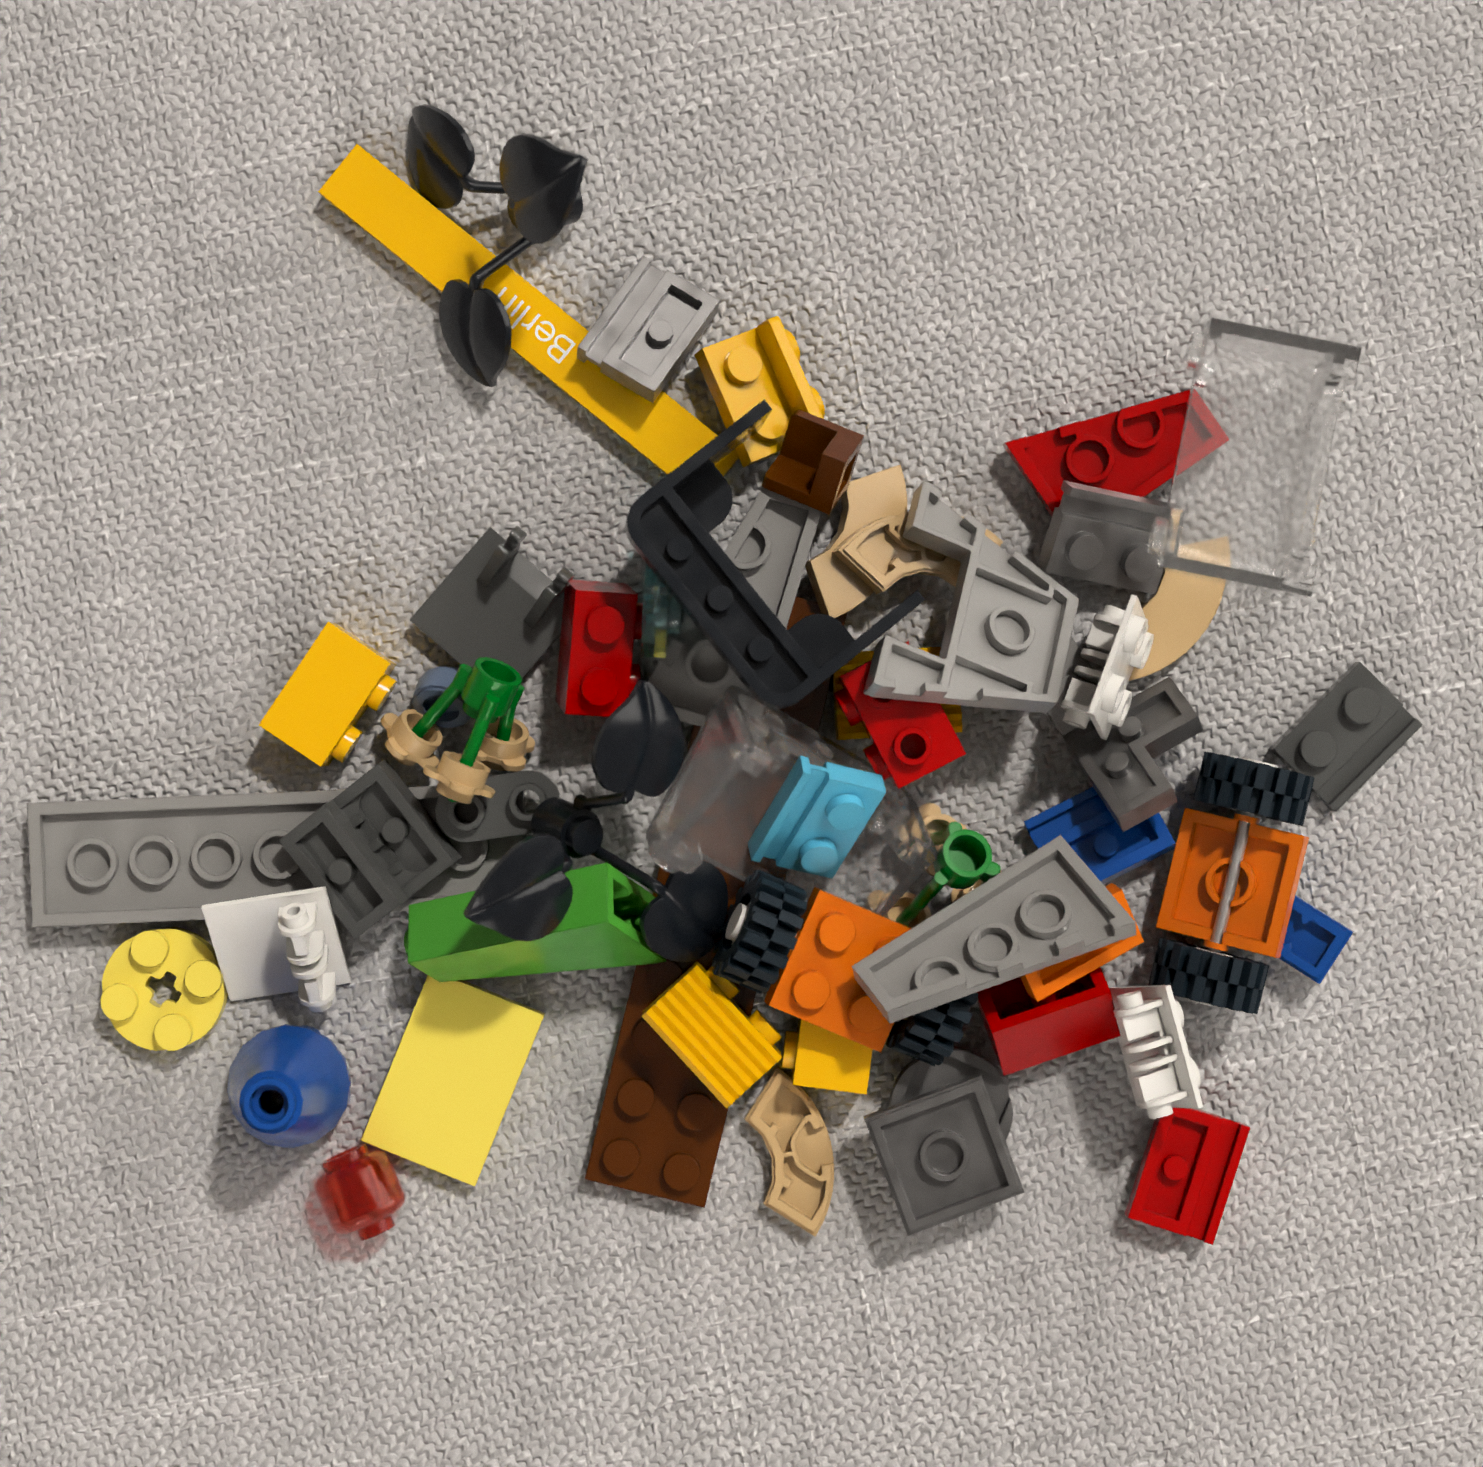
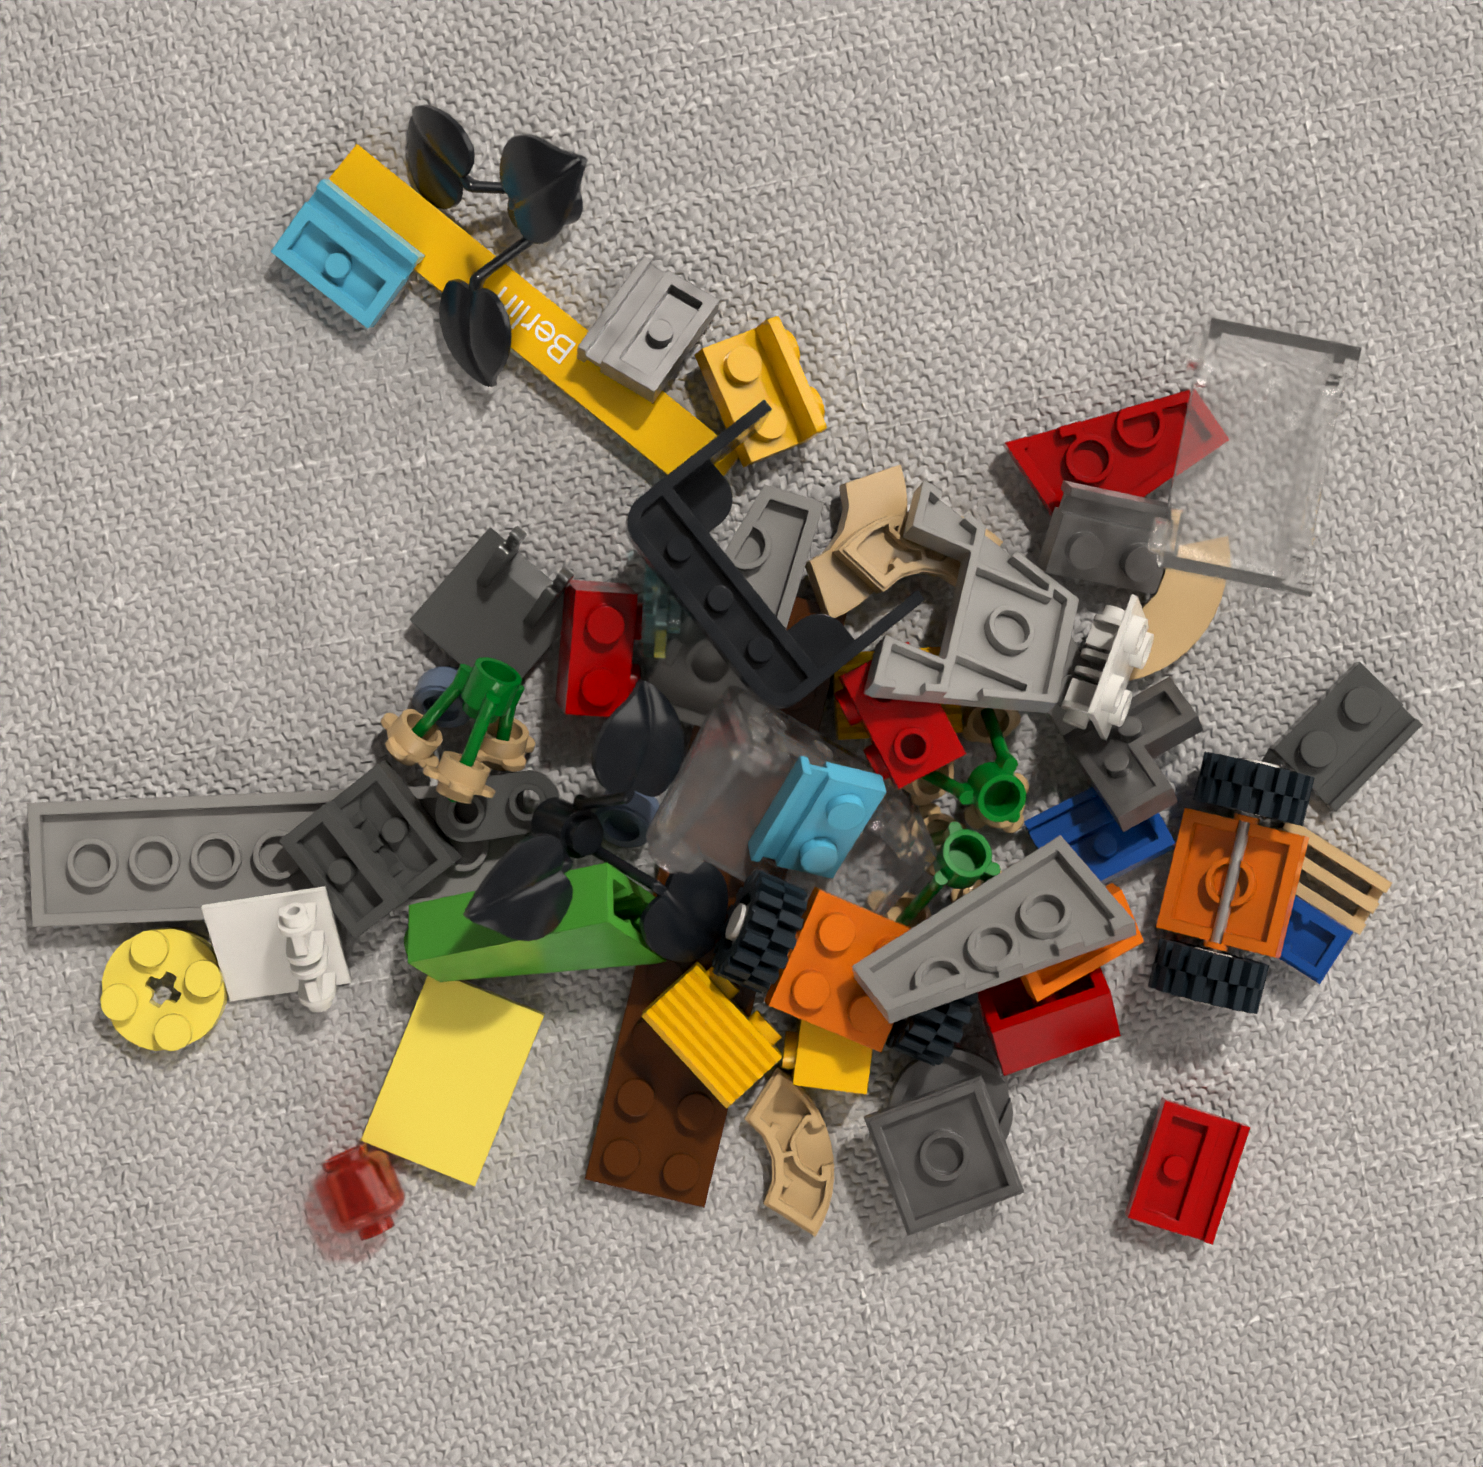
(304, 1071): blue cone -> none
(329, 696): yellow brick -> none
(347, 253): none -> medium azure plate
(627, 823): none -> sand blue tile
(814, 462): reddish brown panel -> none
(992, 788): none -> plant
(1156, 1049): white hinge -> none
(1366, 902): none -> tan tile

